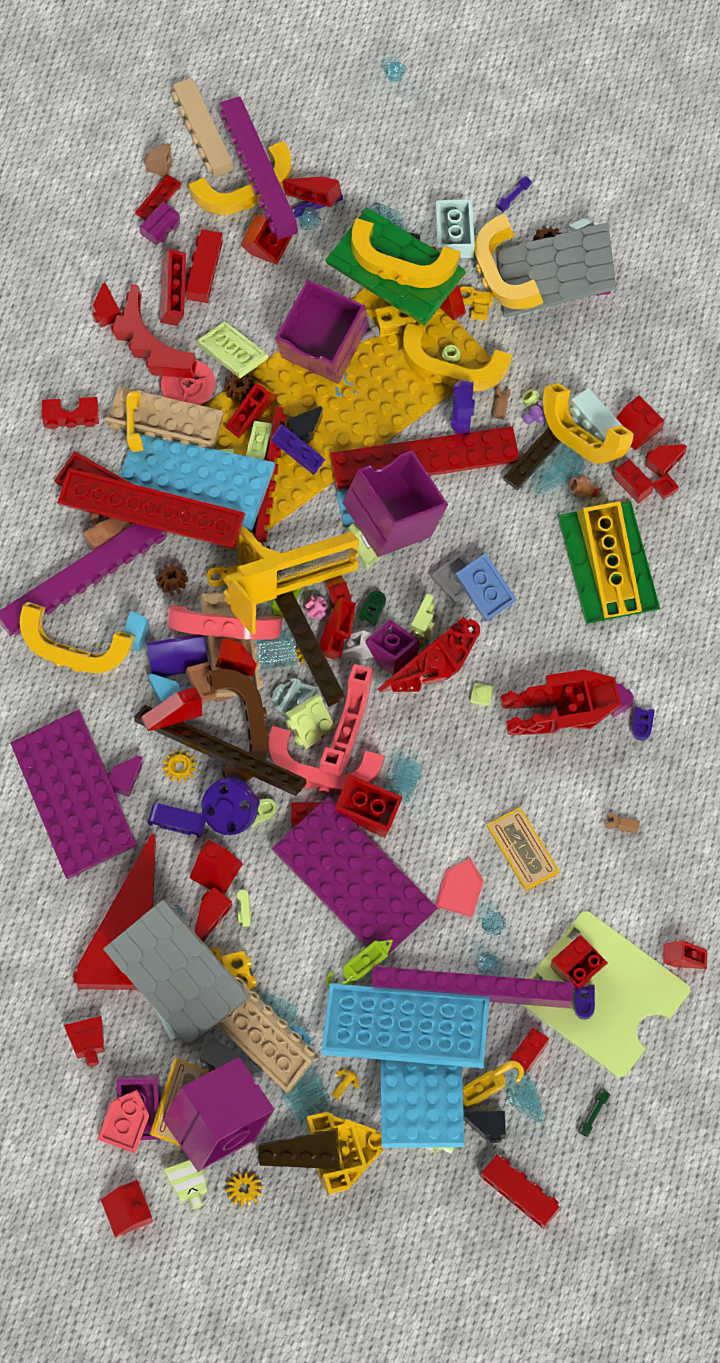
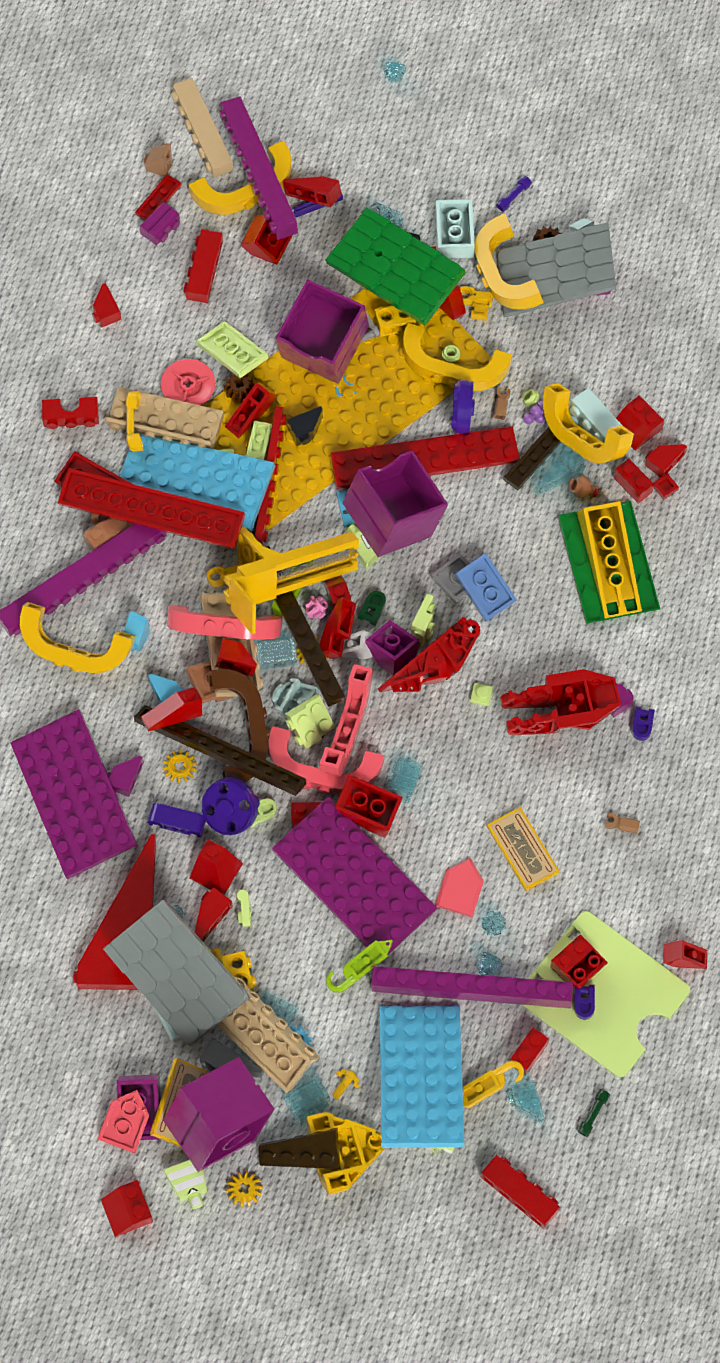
(87, 1039): red torso -> none
(160, 358): red arch -> none
(173, 287): red brick -> none
(173, 584): reddish brown gear -> none
(176, 654): dark purple tile -> none
(297, 449): dark purple plate -> none
(310, 219): clear light blue cone -> none
(397, 269): yellow arch -> none
(406, 1025): medium azure plate -> none
(487, 1124): black slope -> none

